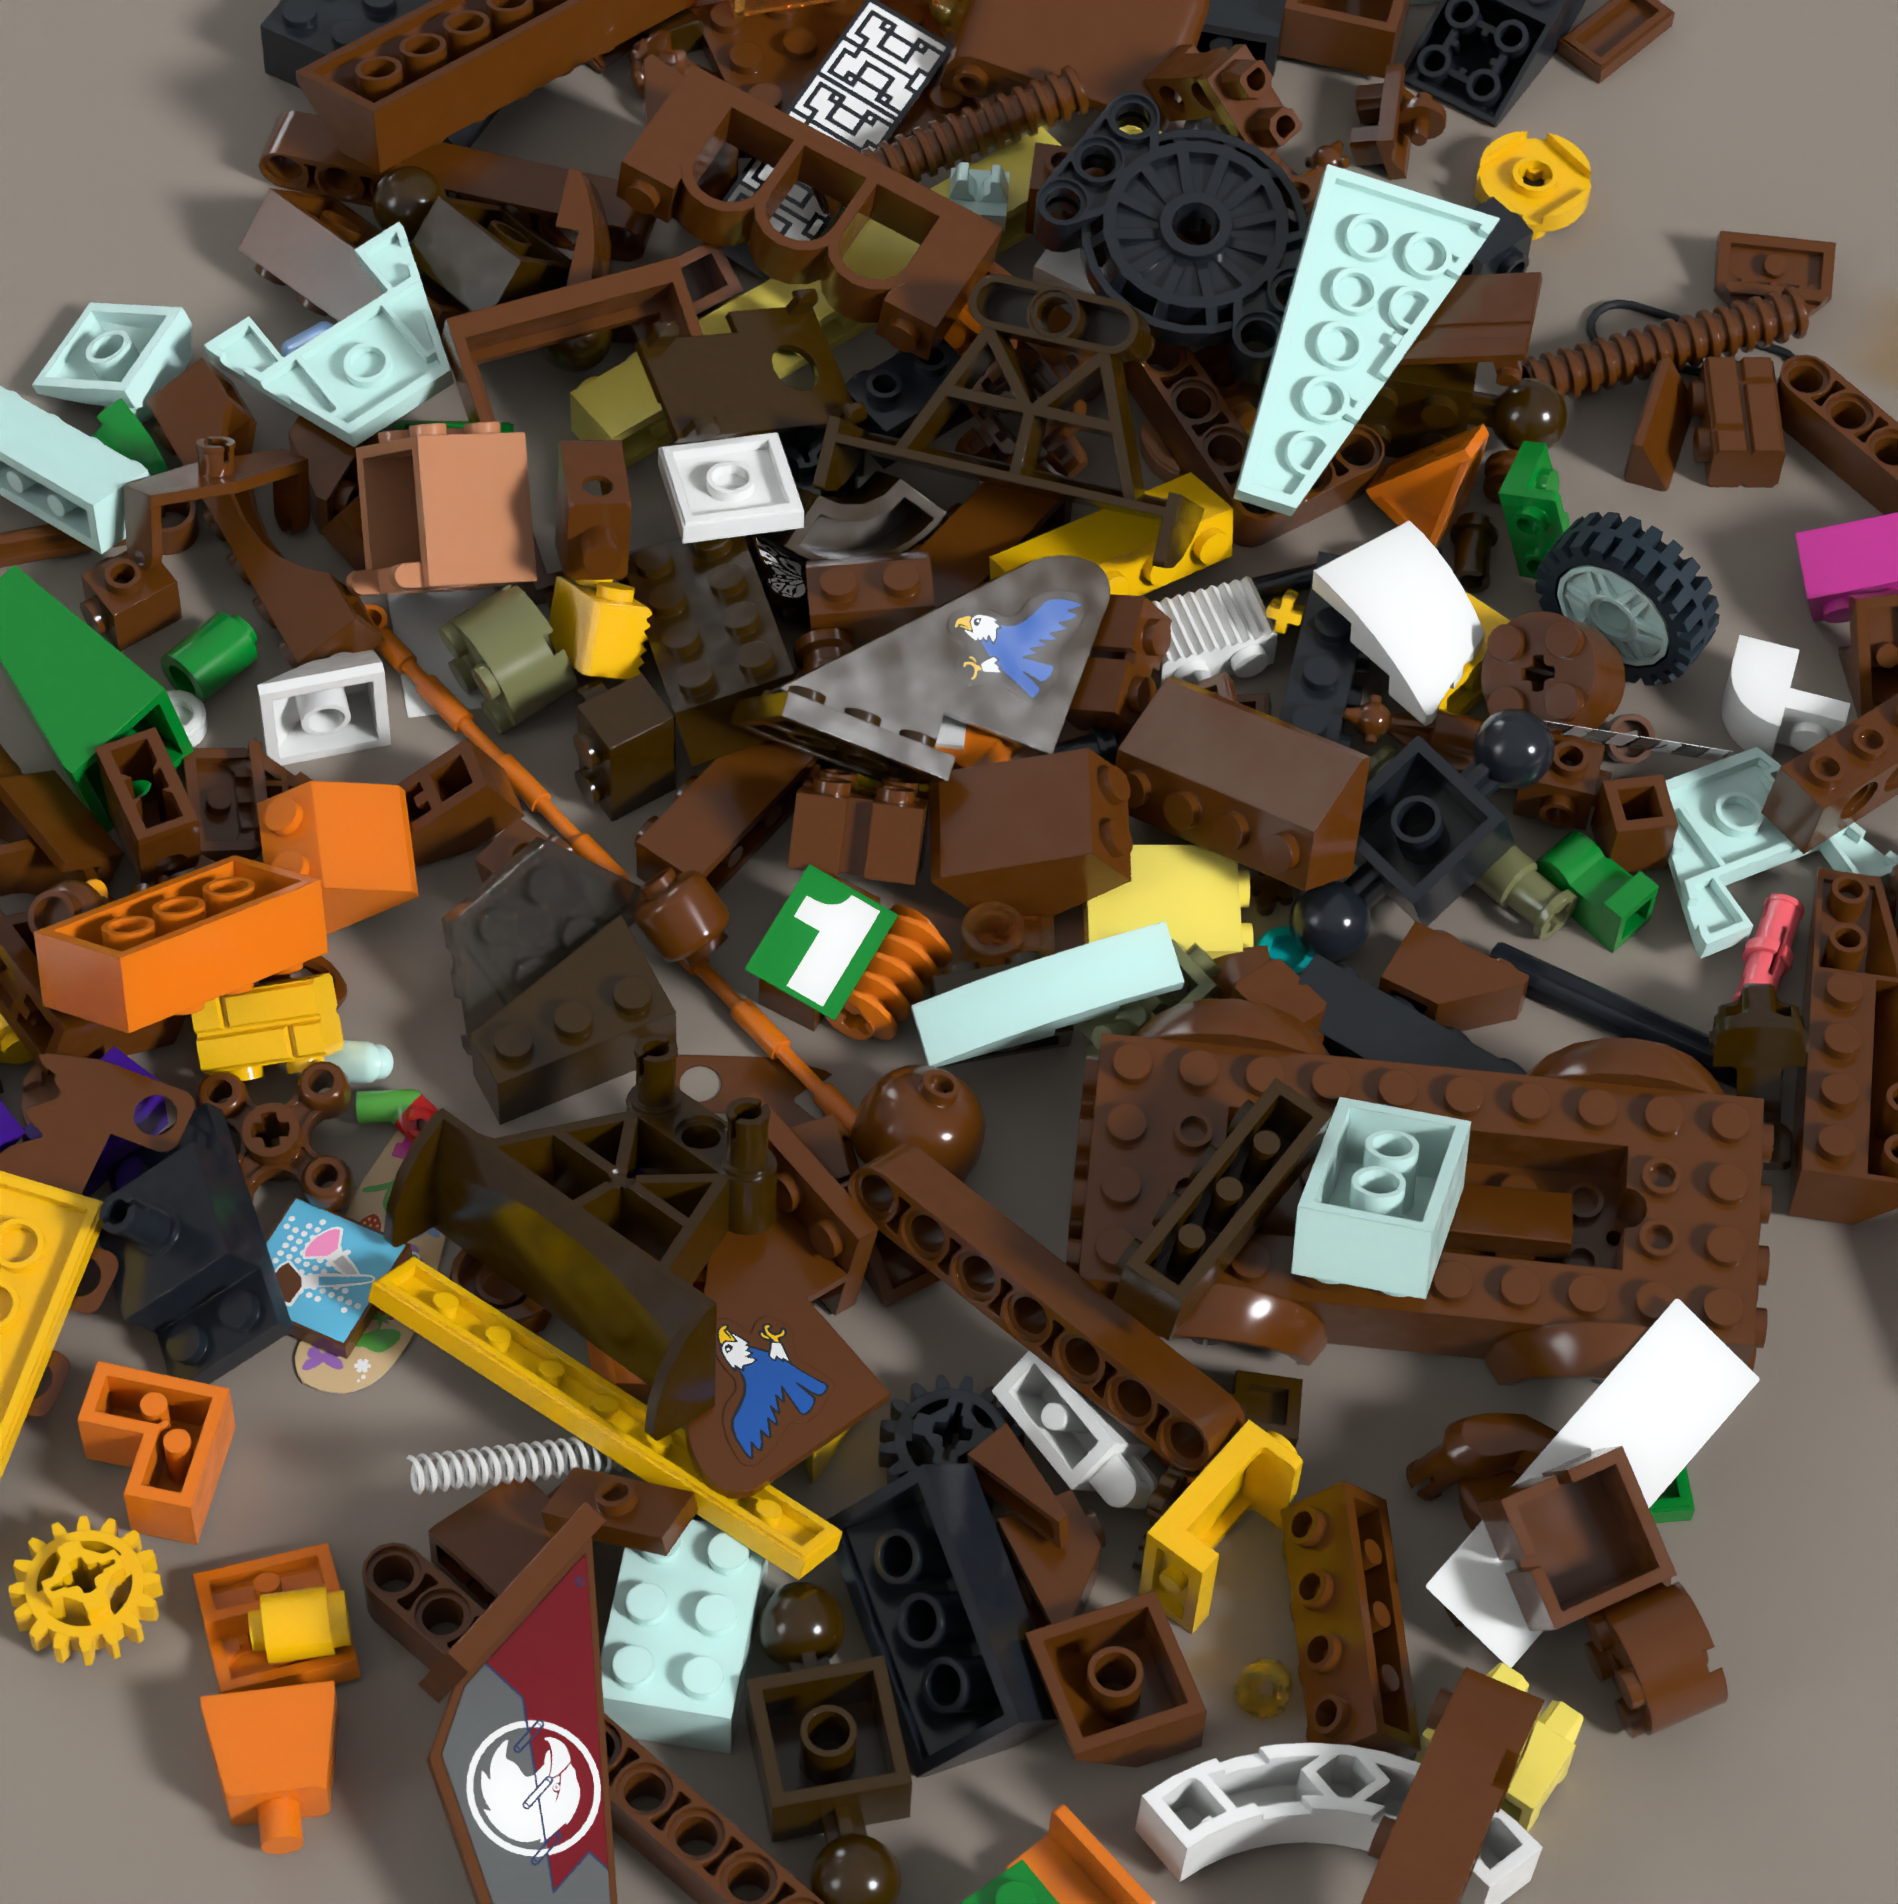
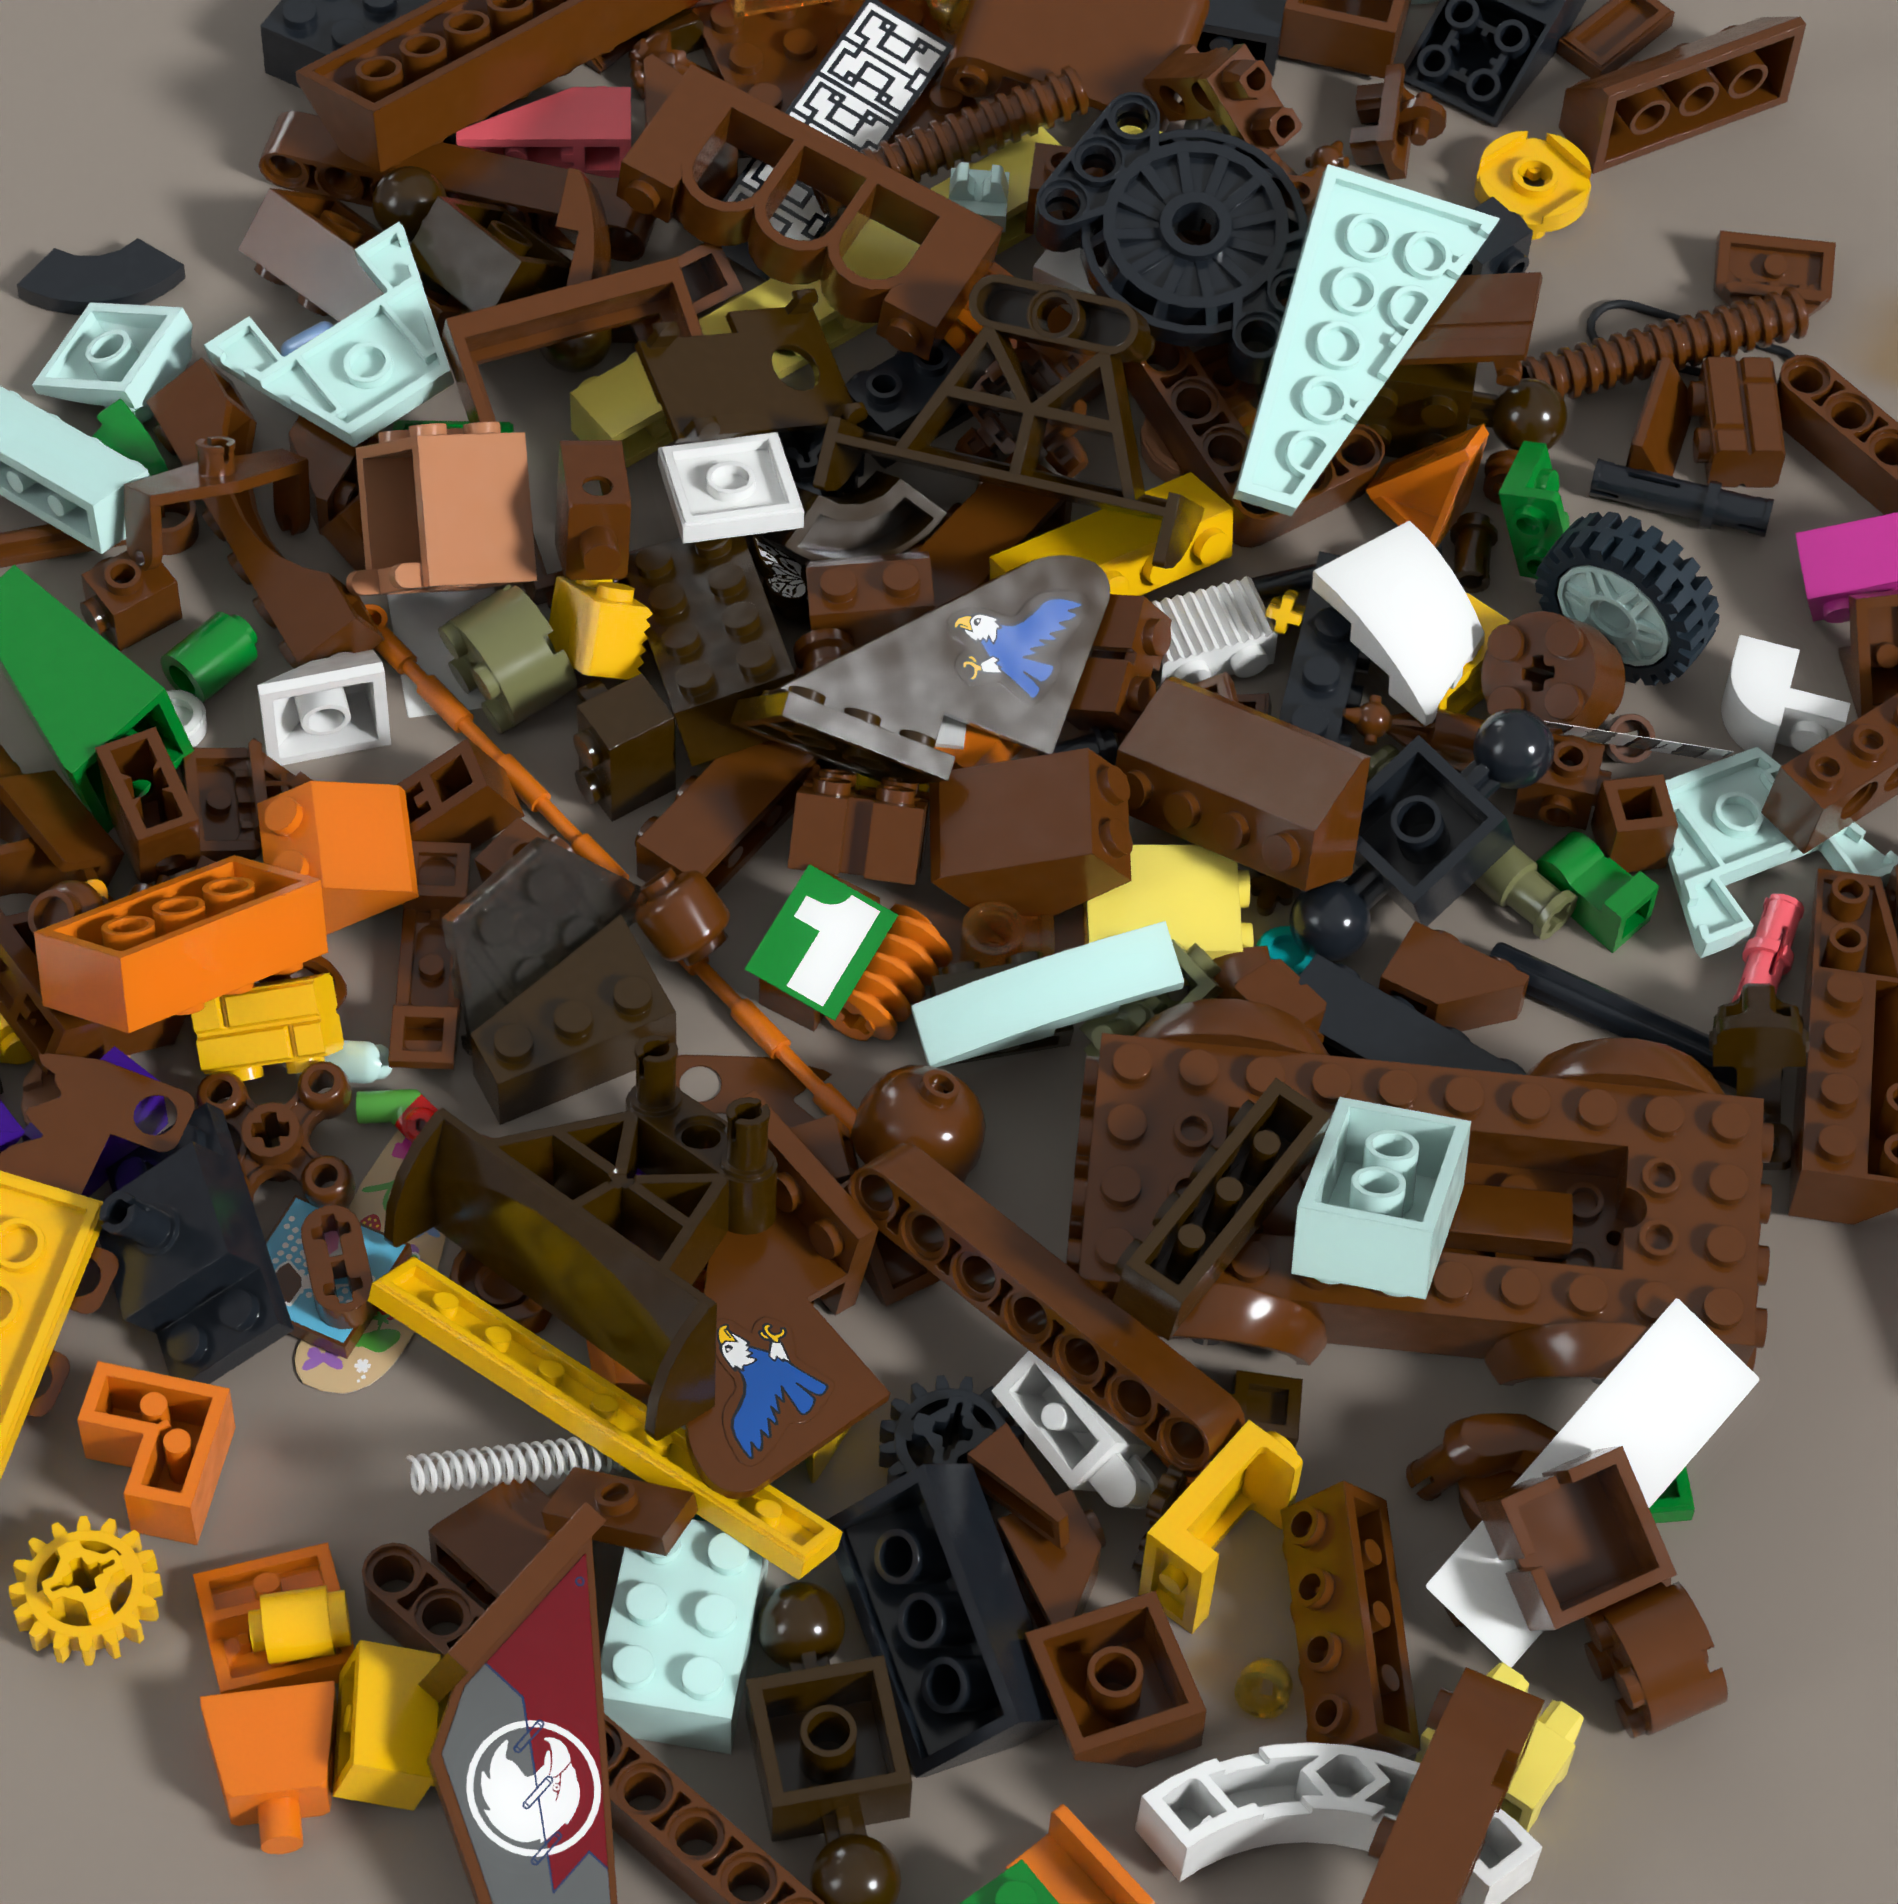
(125, 276): none -> black tile
(325, 1269): none -> reddish brown beam
(385, 1726): none -> yellow brick
(425, 1011): none -> reddish brown slope
(567, 130): none -> coral slope
(1681, 497): none -> black pin
(1682, 91): none -> reddish brown slope

